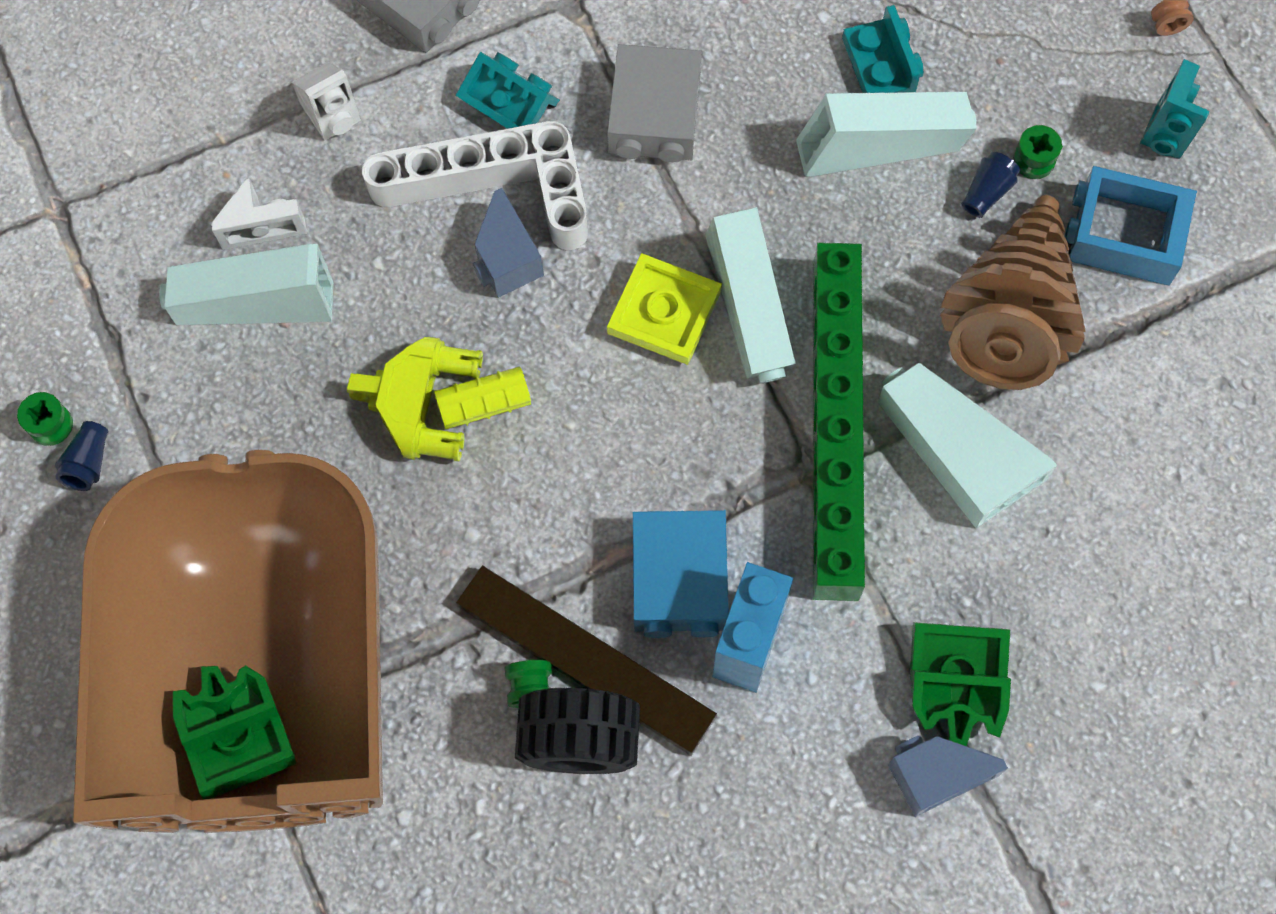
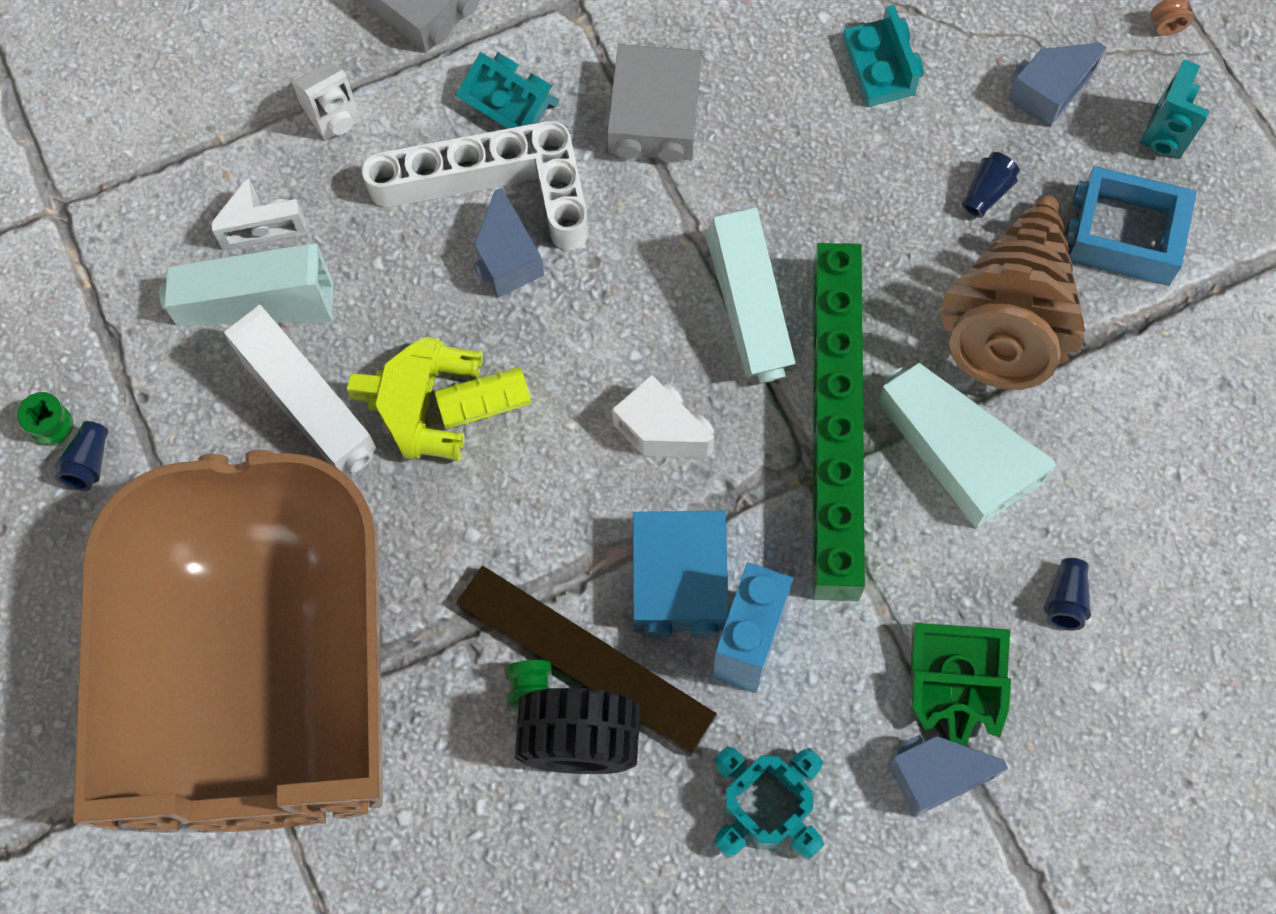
(231, 731): green plate -> none
(300, 391): none -> white slope
(660, 424): none -> white slope
(664, 308): neon yellow plate -> none
(803, 767): none -> teal piece
(883, 128): light aqua slope -> none
(1039, 162): green wheel -> none
(1054, 79): none -> sand blue slope
(1069, 597): none -> dark blue cone

